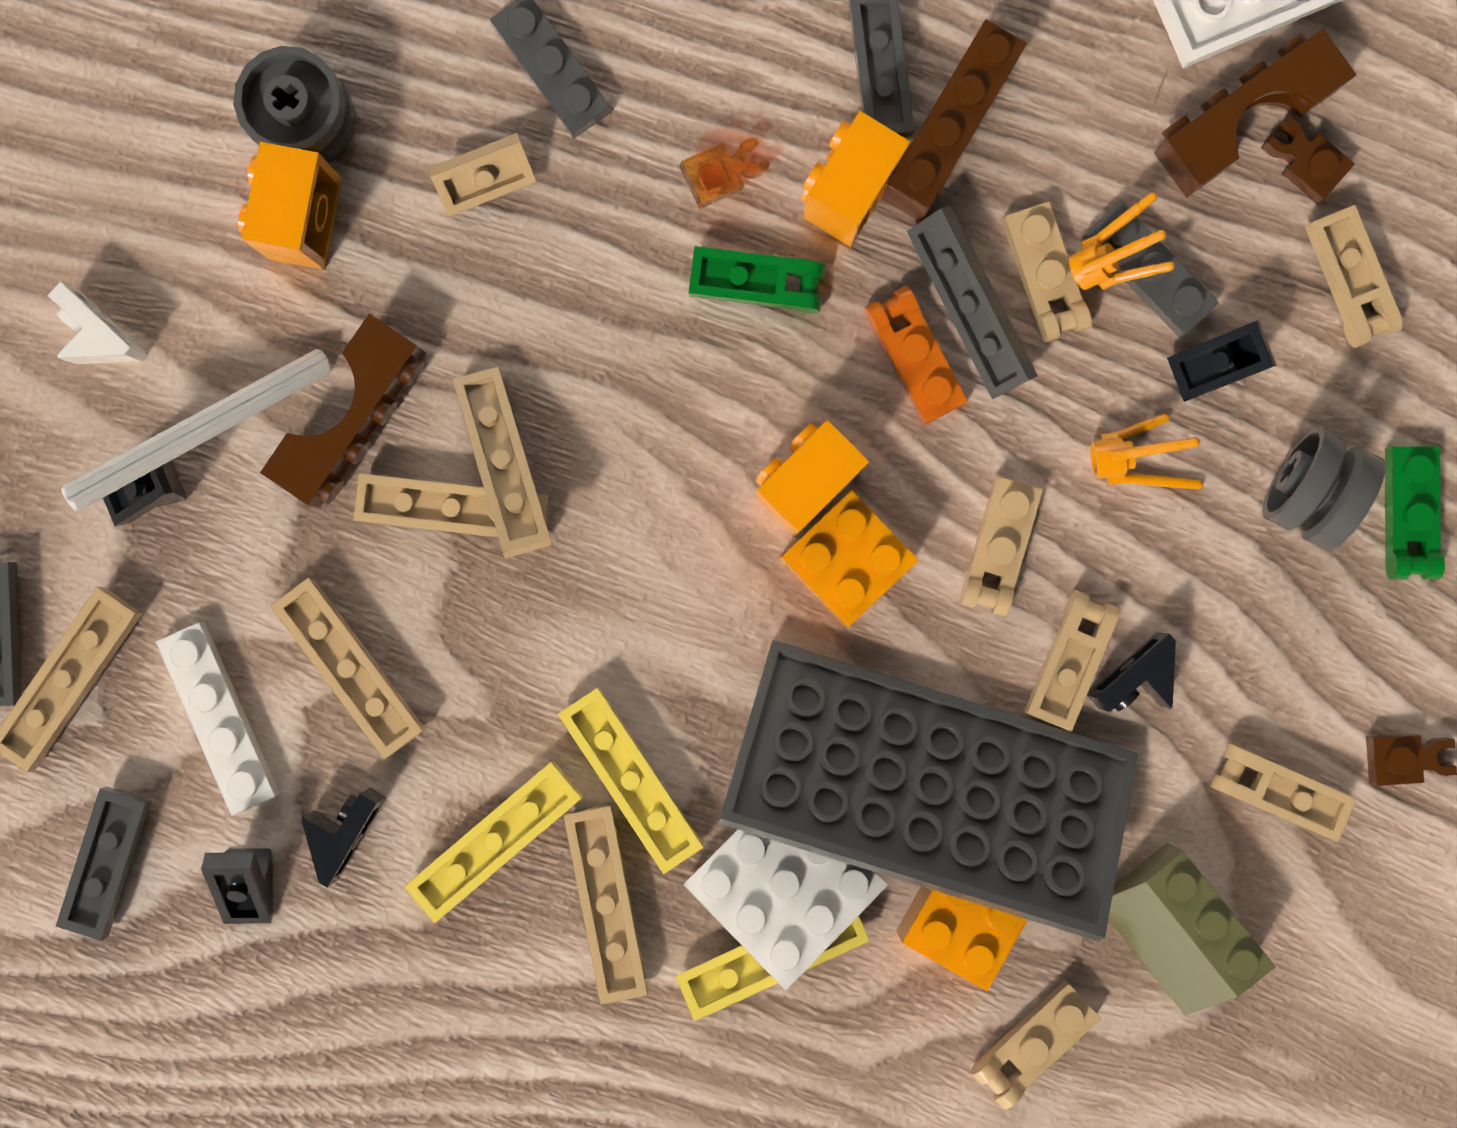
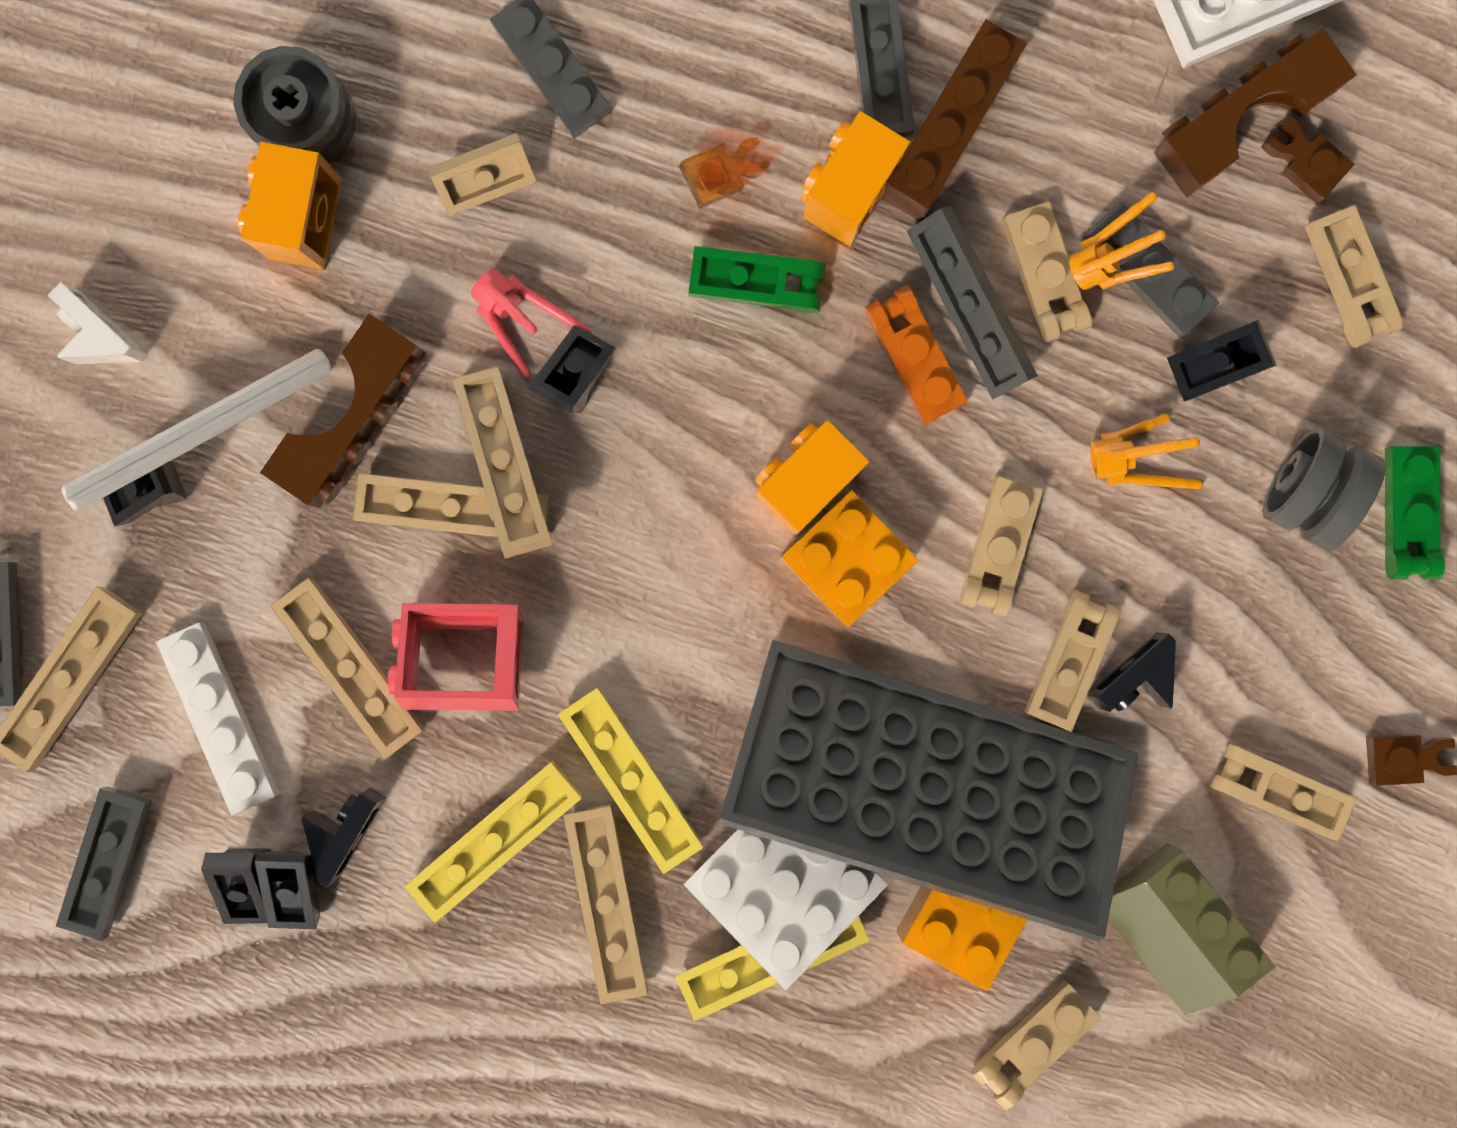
(288, 889): none -> black slope
(407, 638): none -> coral window
(500, 297): none -> coral plant
(573, 370): none -> black slope

